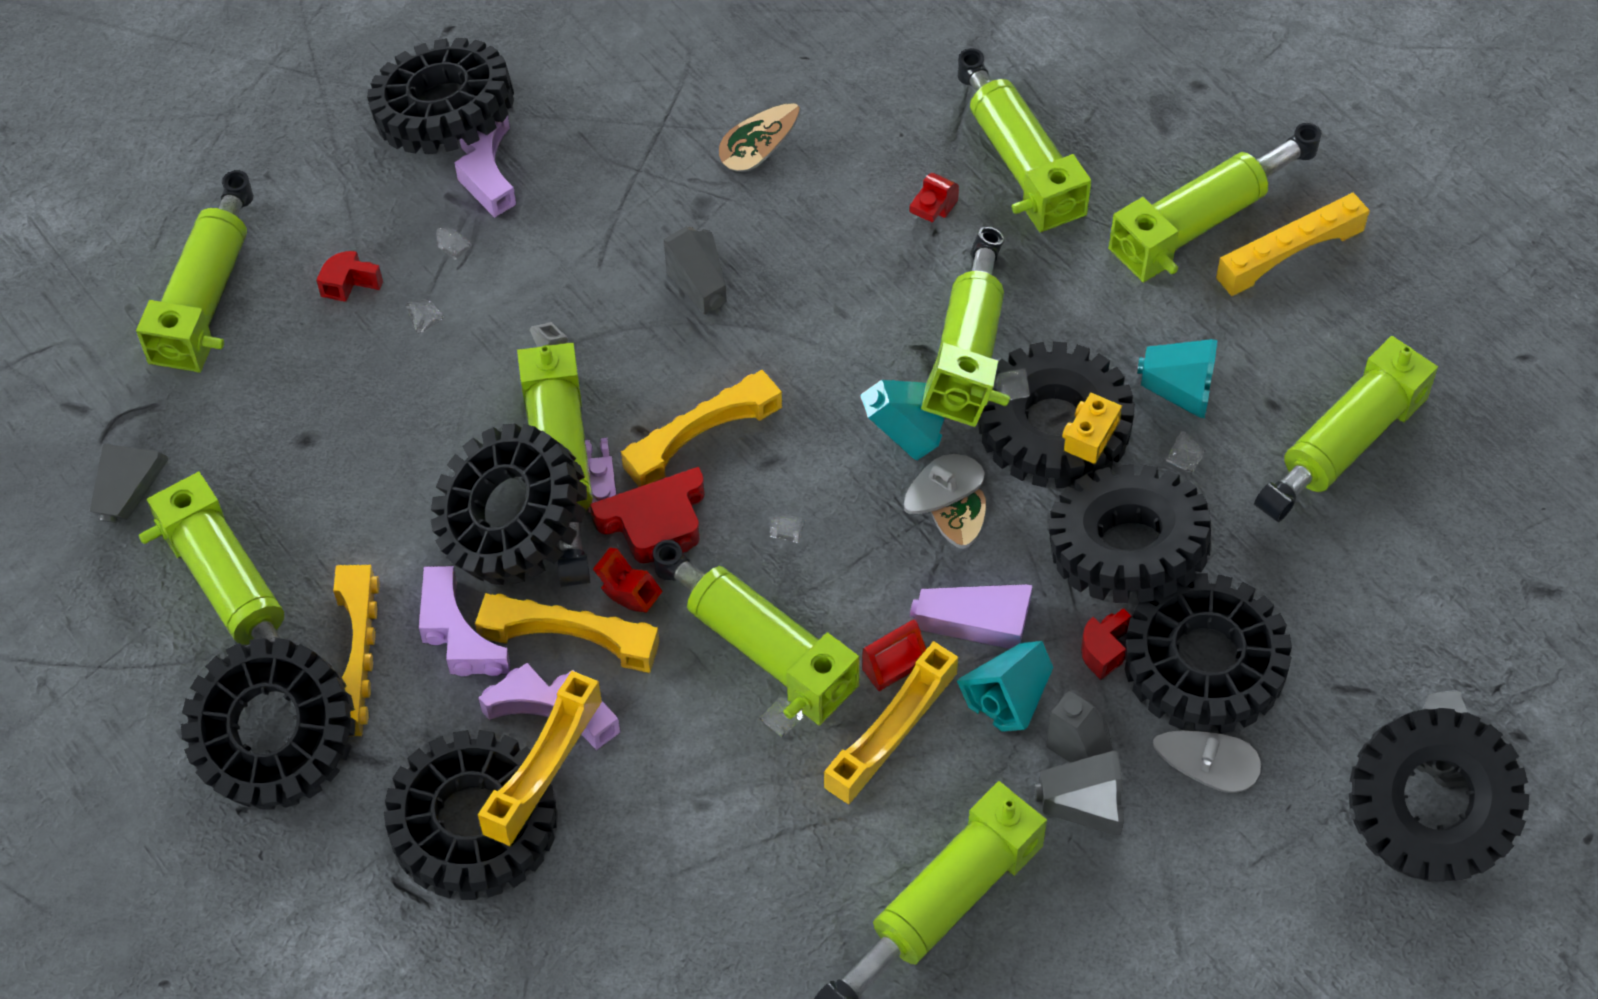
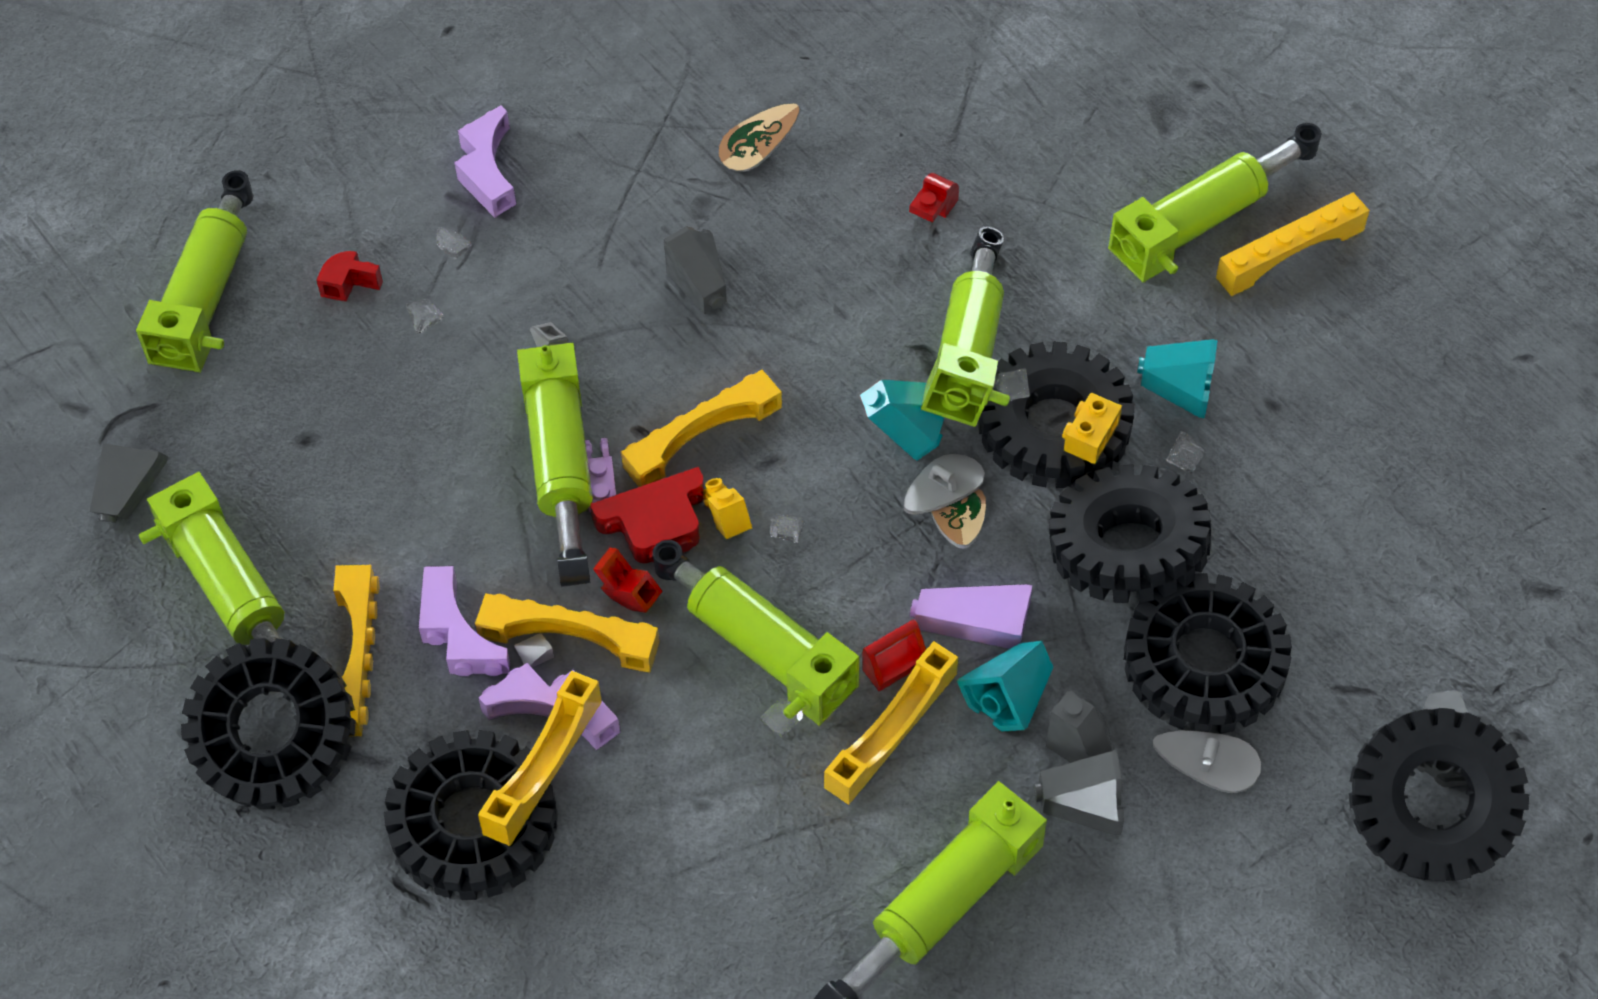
(427, 124): black tyre -> none
(534, 650): none -> light grey slope
(543, 521): black tyre -> none
(727, 508): none -> yellow brick
(1052, 184): lime piece -> none
(1100, 645): red brick -> none
(1390, 389): lime piece -> none

